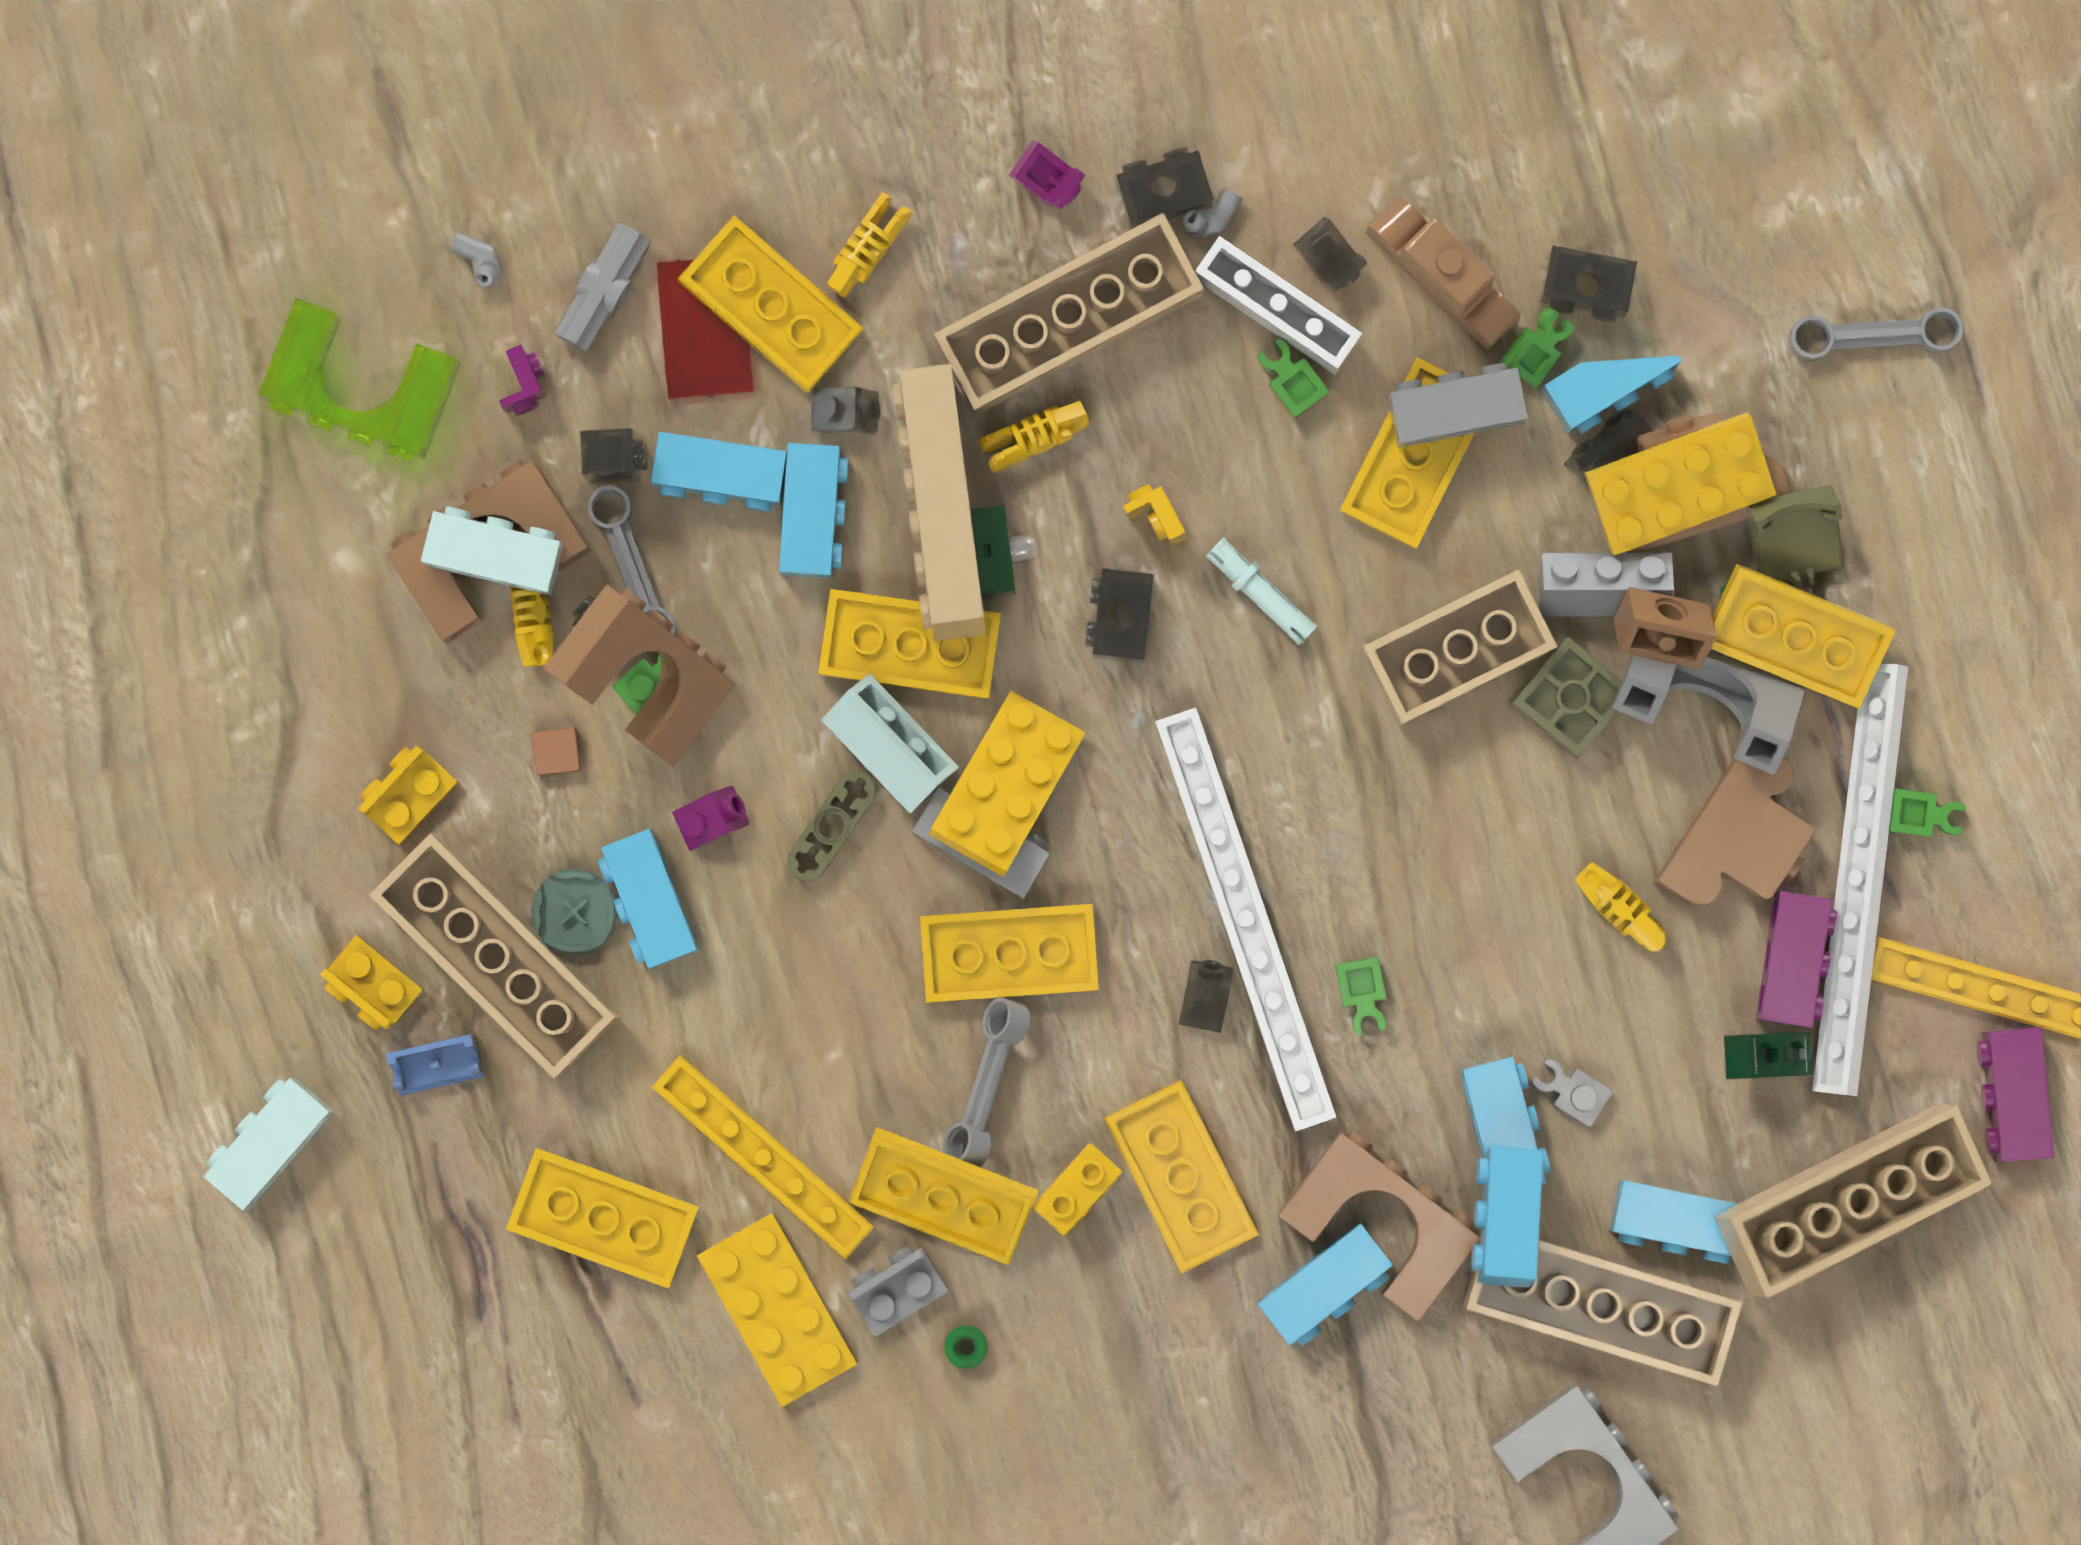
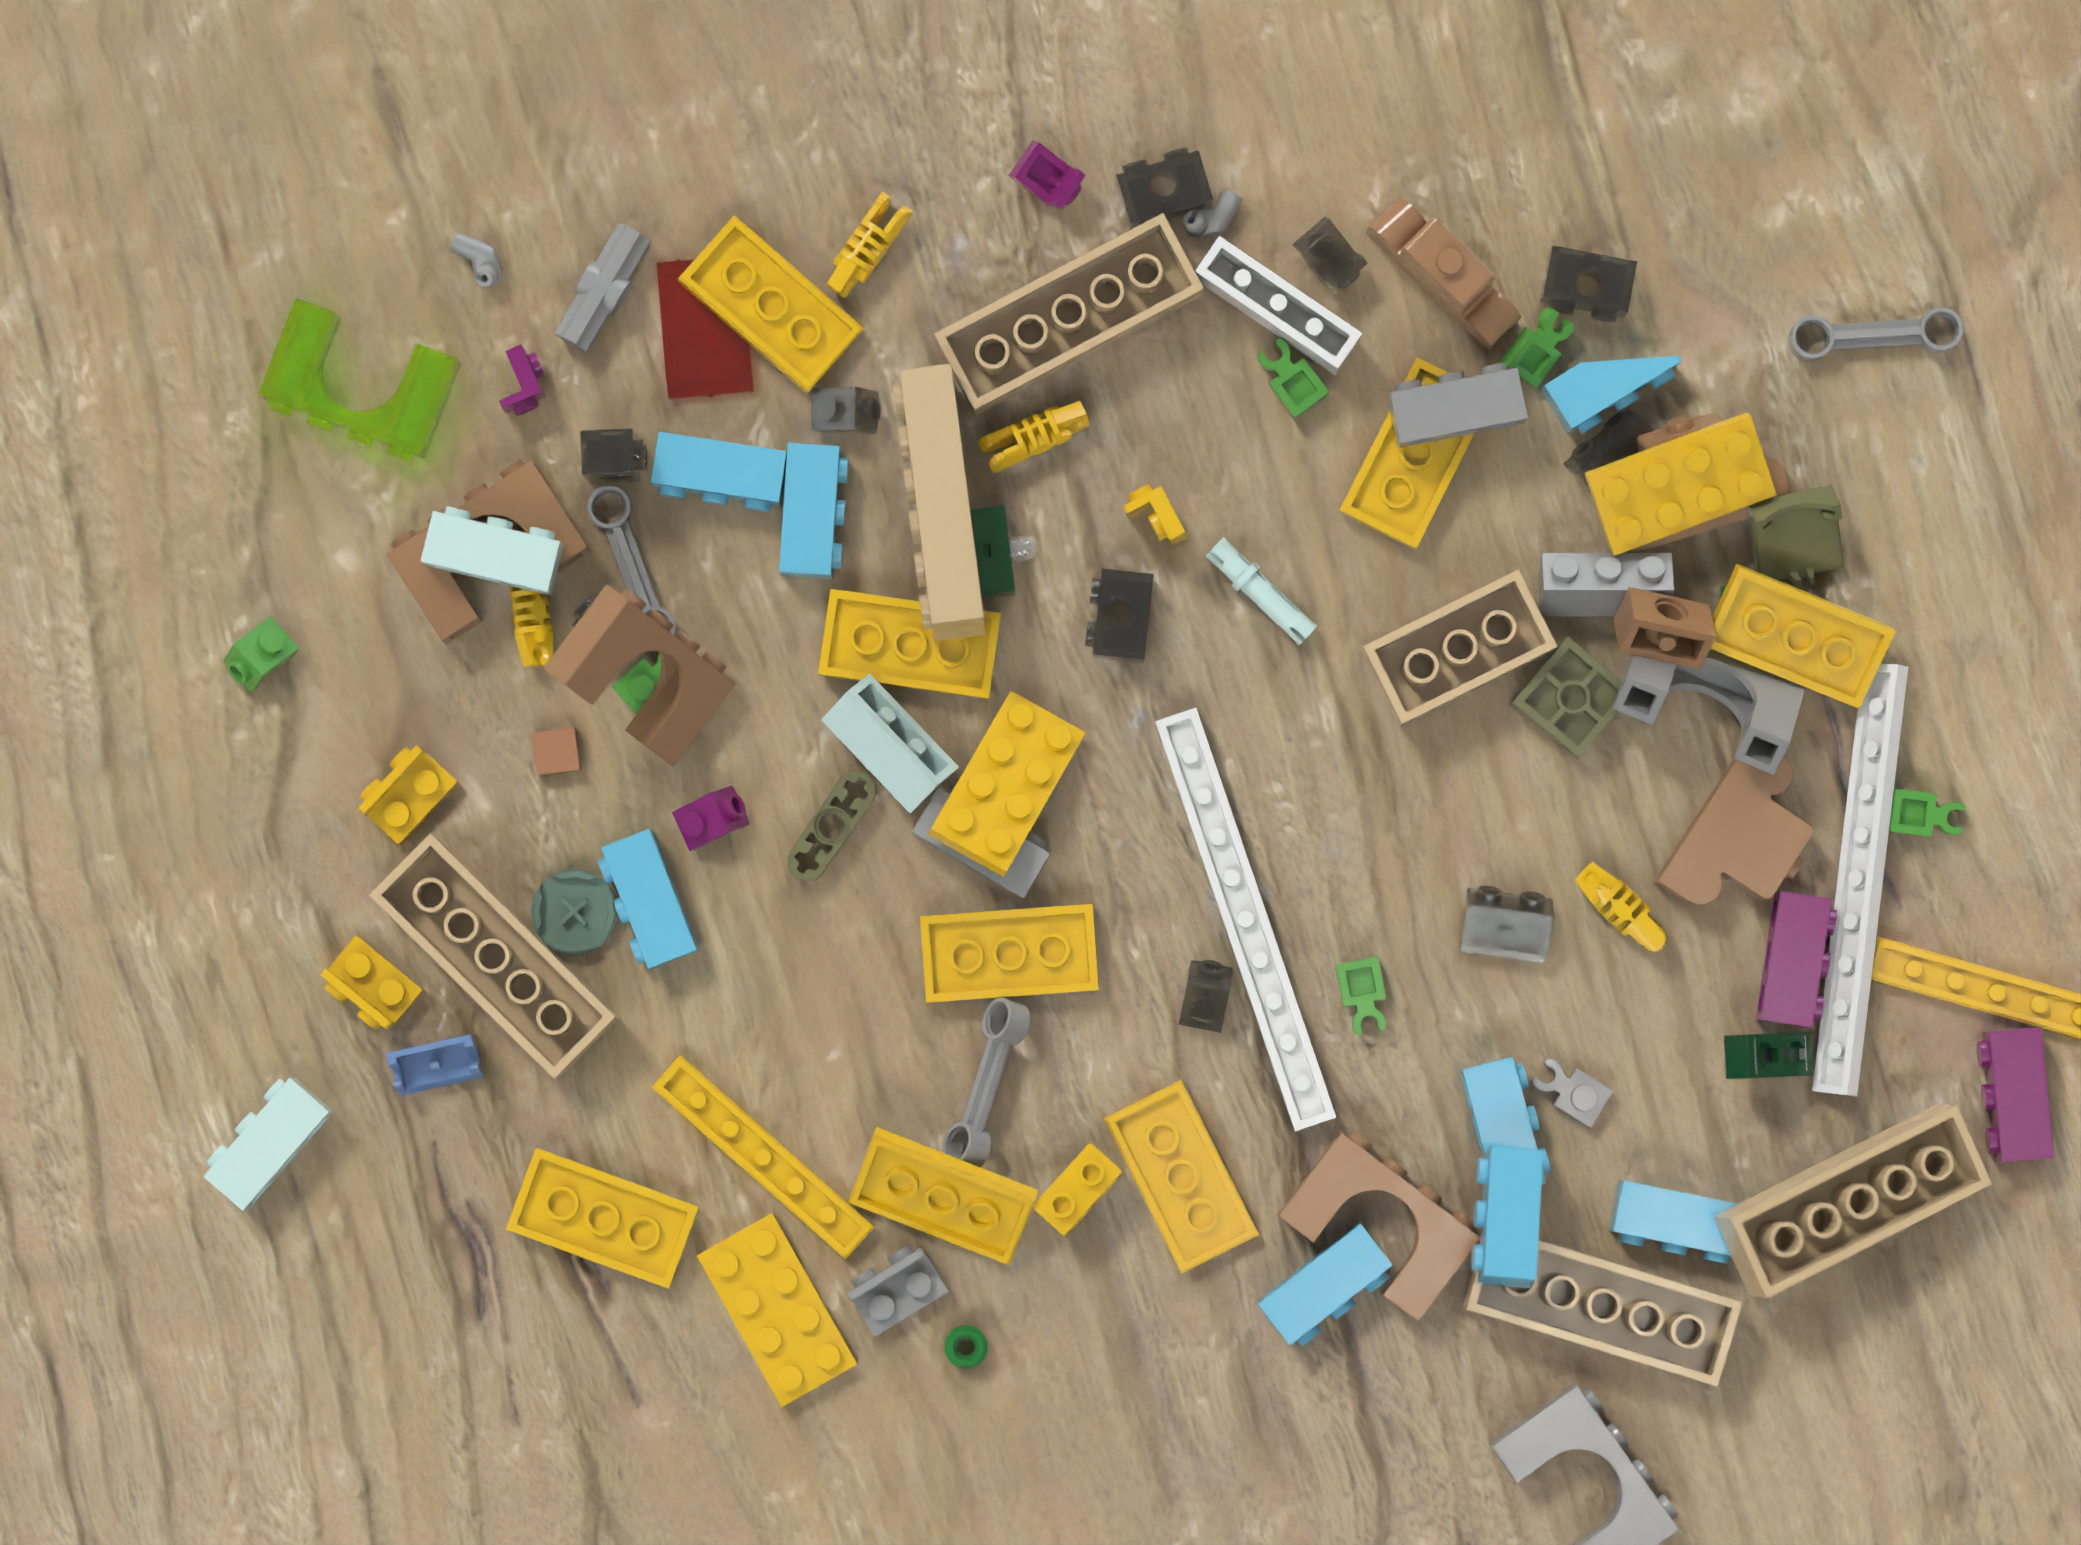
(259, 654): none -> bright green bracket
(1507, 924): none -> clear smoke bracket

